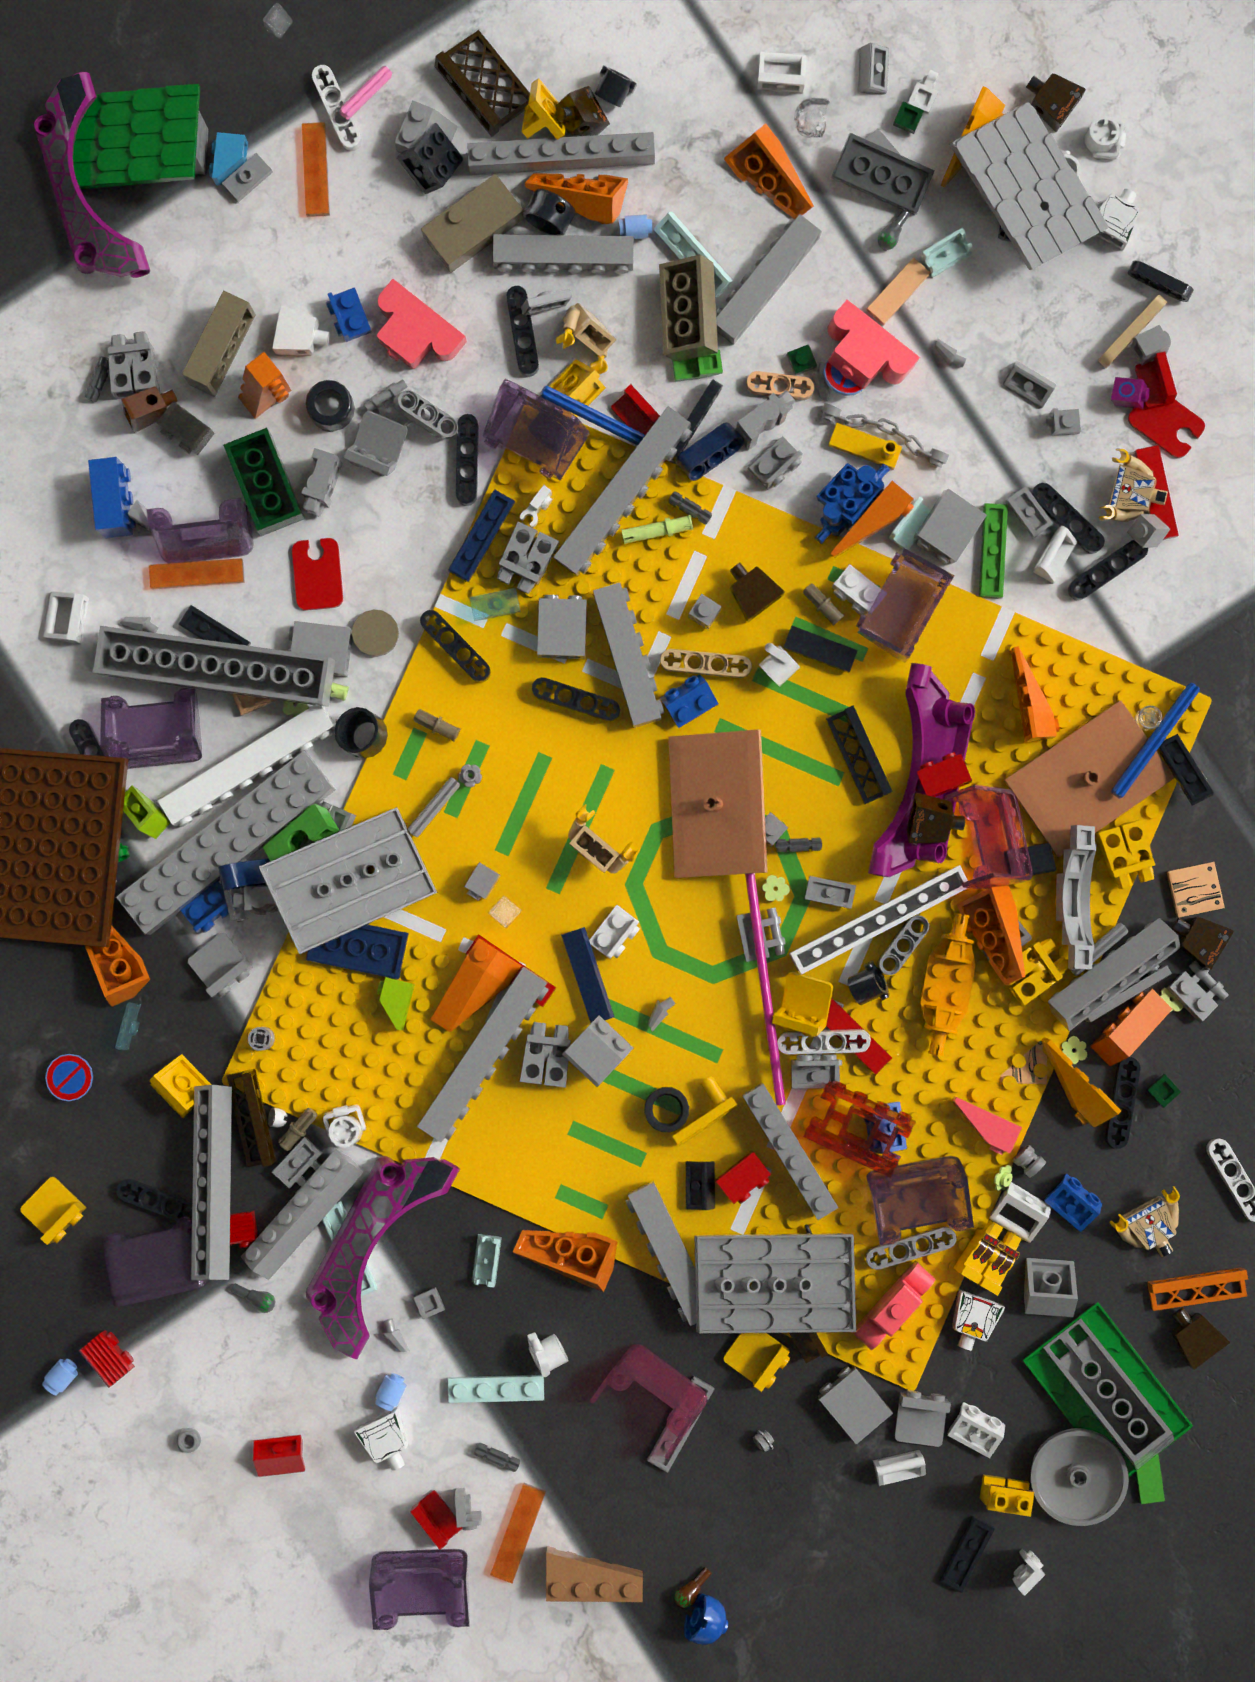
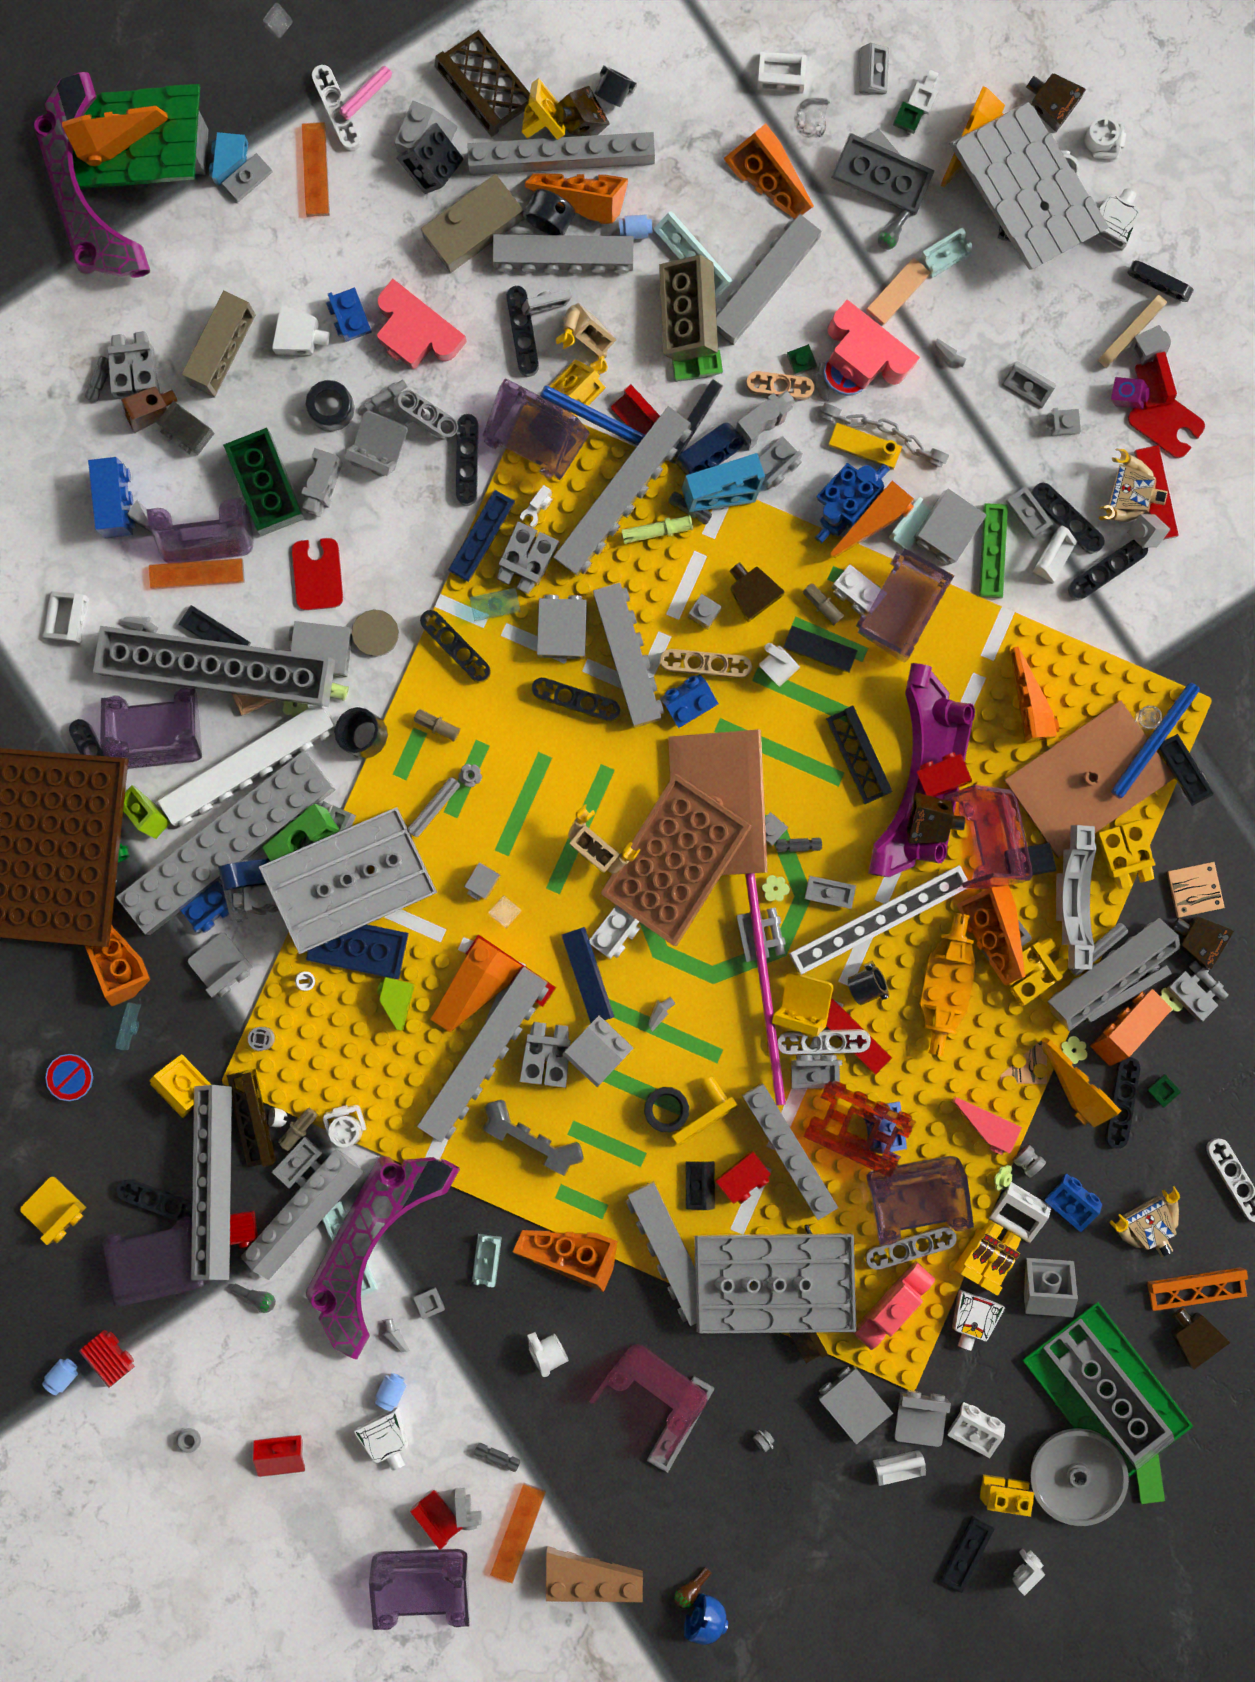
(108, 136): none -> orange wedge
(262, 385): orange wedge -> none
(305, 986): none -> white hinge
(496, 1388): light aqua plate -> none
(558, 1158): none -> dark grey plate
(679, 859): none -> nougat piece
(724, 484): none -> dark azure wedge
(757, 1358): yellow bracket -> none
(913, 939): light grey beam -> none

